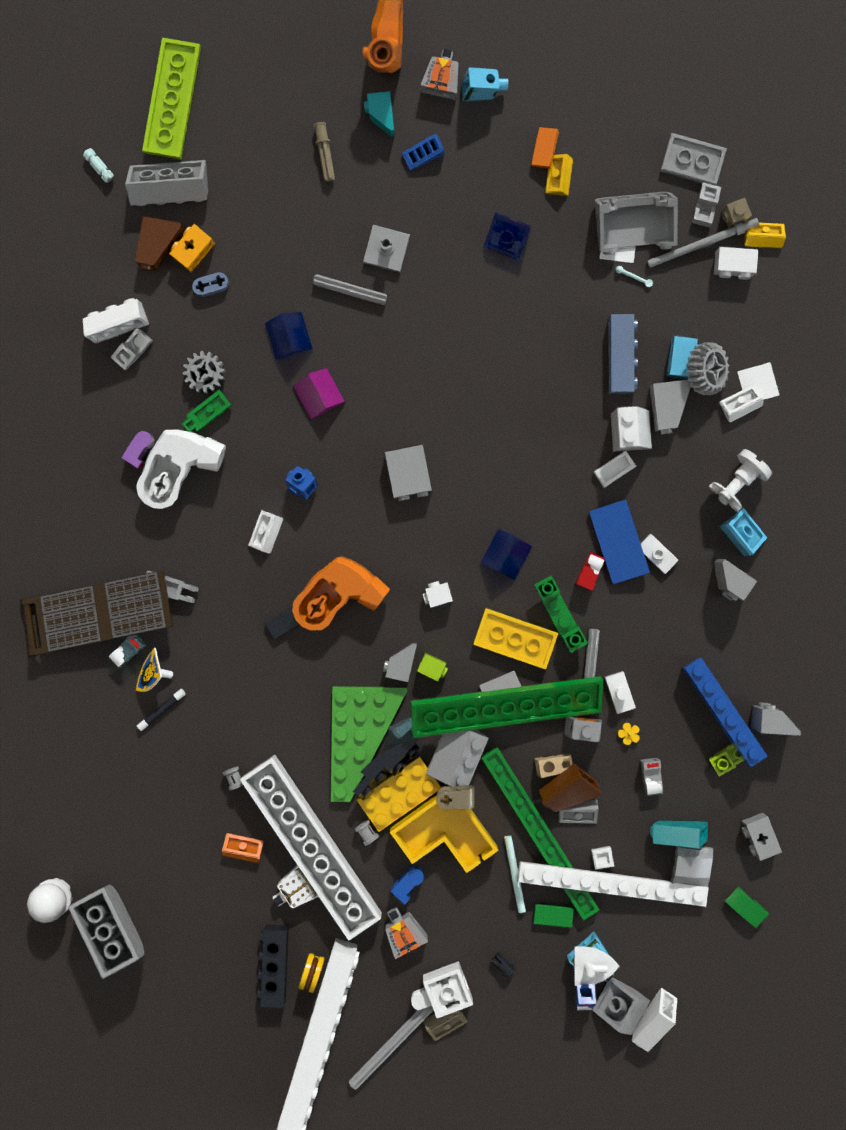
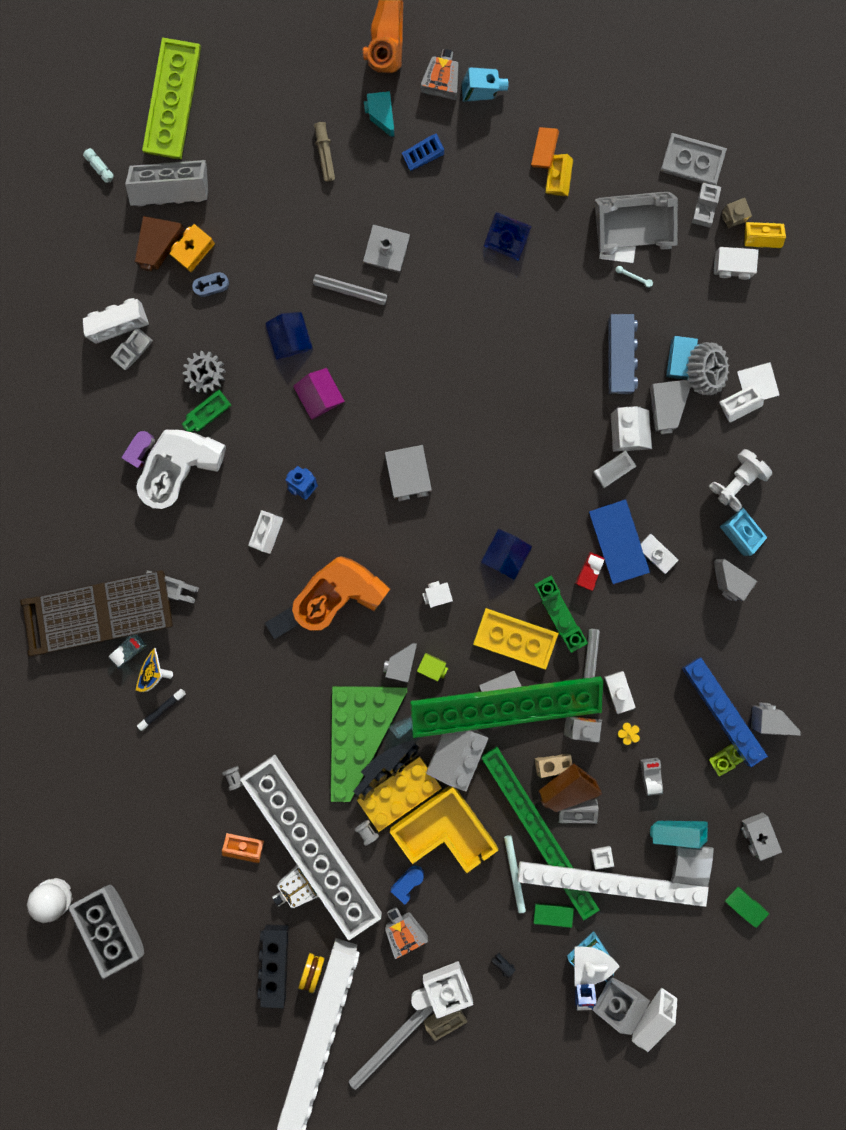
(458, 797): dark tan piece -> none
(737, 229): light grey bar -> none

